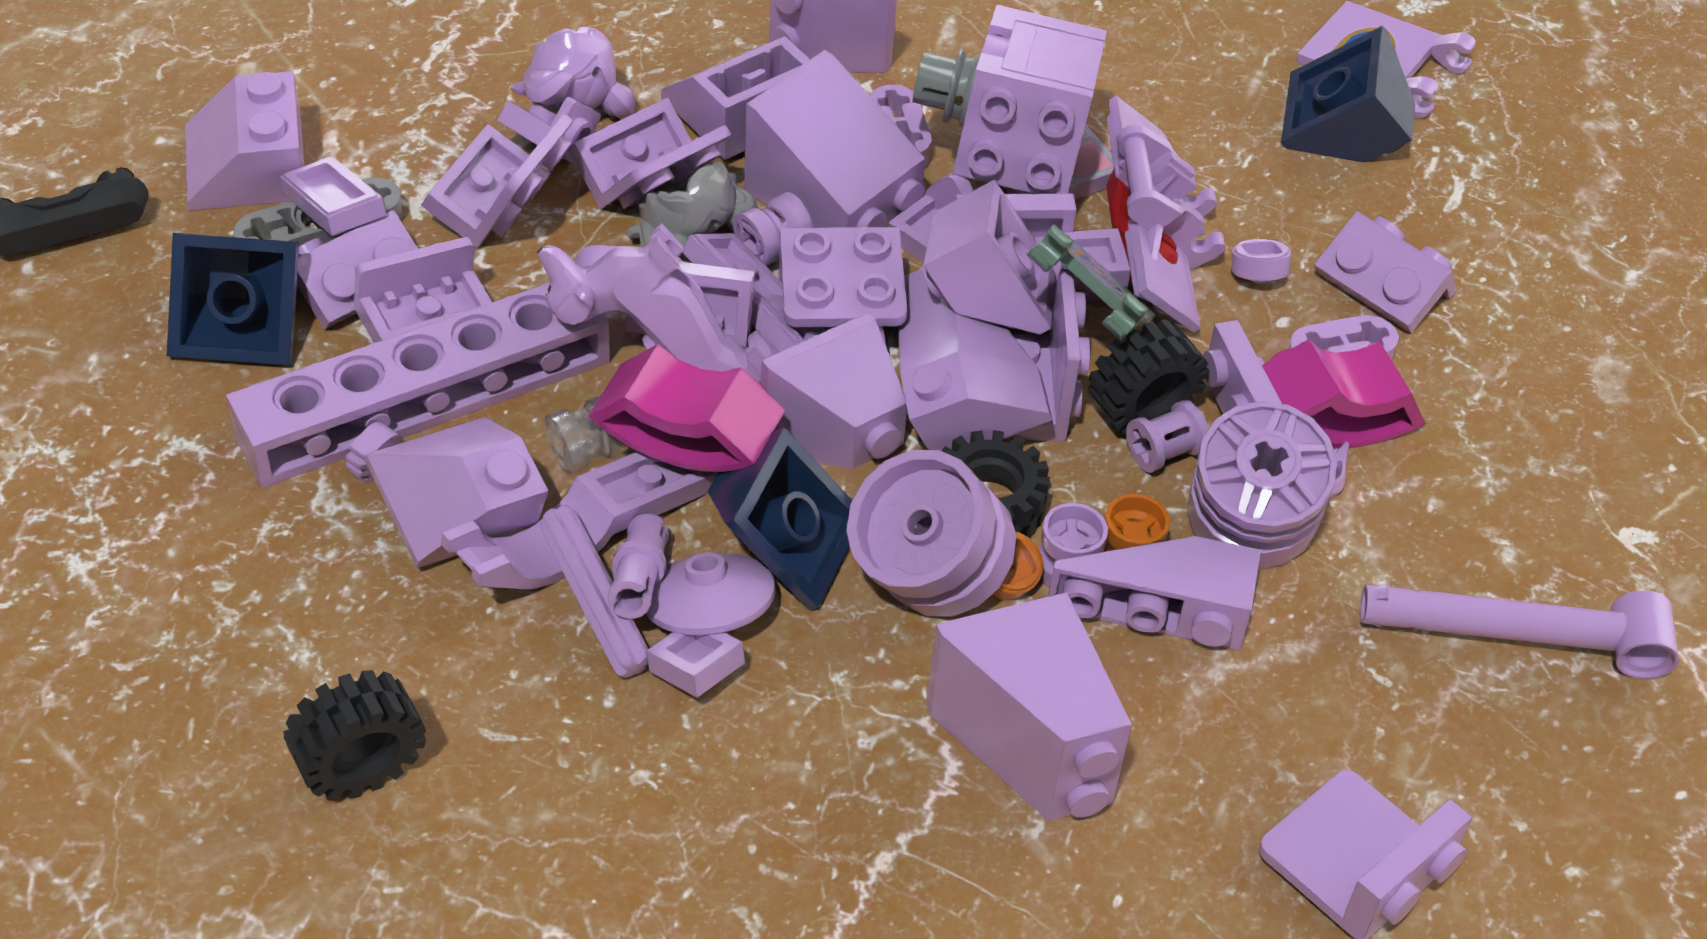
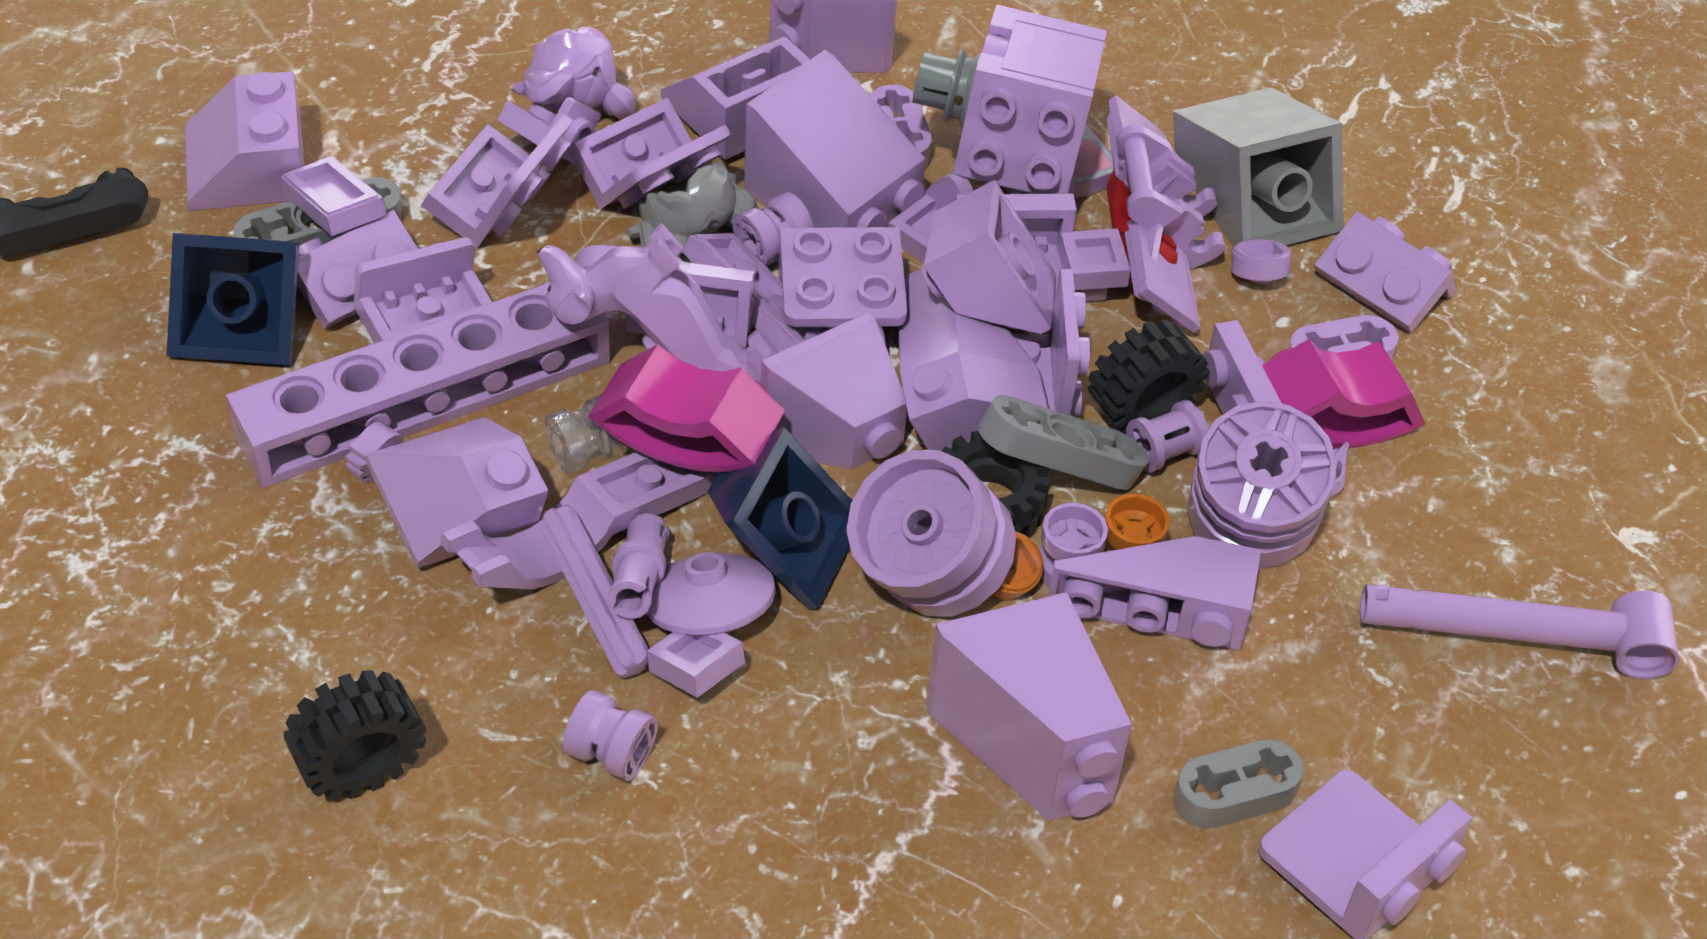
(611, 735): none -> lavender wheel
(1062, 442): none -> light grey beam
(1128, 309): sand green flag -> none
(1241, 791): none -> light grey beam
(1269, 165): none -> light grey slope
(1350, 102): dark blue slope -> none
(1410, 43): lavender flag -> none

